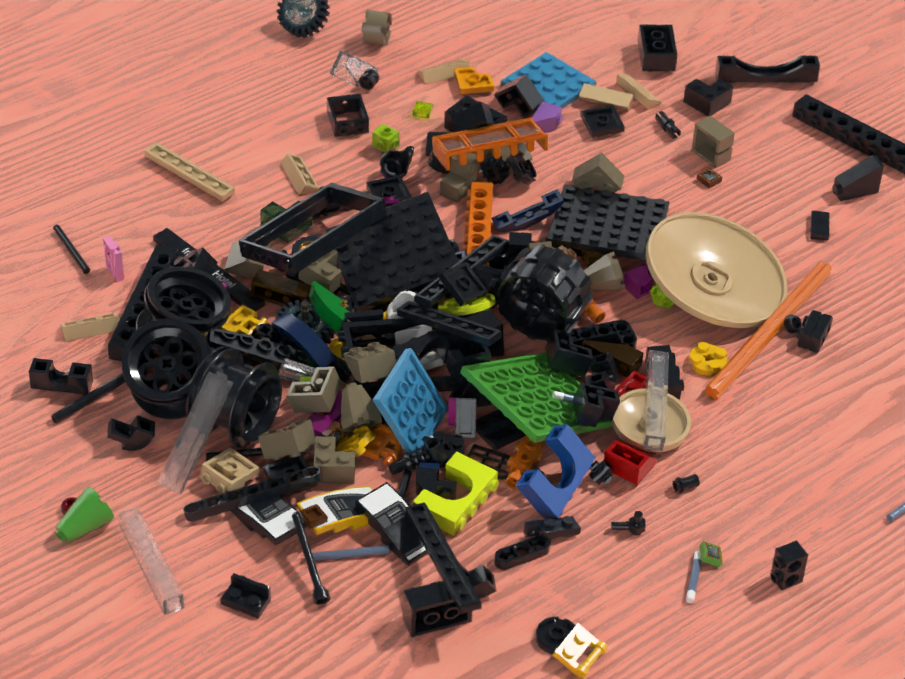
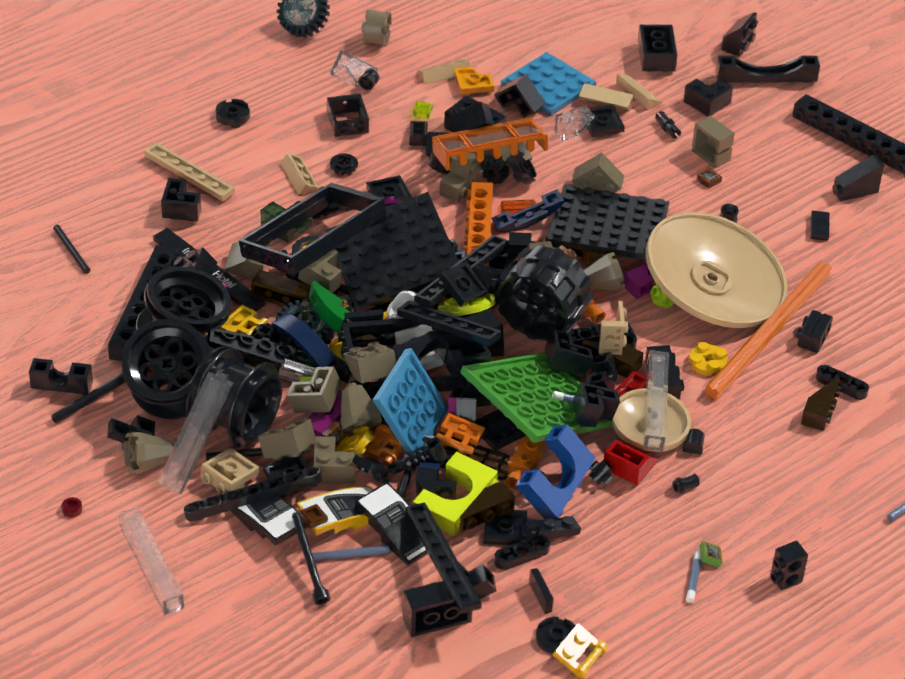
(83, 516): bright green cone -> none
(89, 326): tan slope -> none
(113, 258): bright pink plate -> none
(145, 452): none -> dark tan cone
(179, 203): none -> black brick
(232, 113): none -> black plate
(247, 596): black bracket -> none
(338, 160): none -> black gear
(371, 465): none -> black plate
(385, 138): lime brick -> none
(396, 162): black hair -> none
(418, 133): none -> black slope
(463, 430): none -> orange plate
(488, 505): none -> dark brown slope
(506, 529): none -> black tile
(514, 206): none -> clear orange tile
(541, 590): none -> black tile
(548, 117): medium lavender slope -> none
(573, 122): none -> clear slope
(612, 333): none -> tan bracket
(635, 525): black piece -> none
(694, 442): none -> black brick
(729, 212): none -> black wheel
(740, 35): none -> black slope
(792, 323): black plate -> none
(820, 404): none -> dark brown slope
(858, 390): none -> black beam

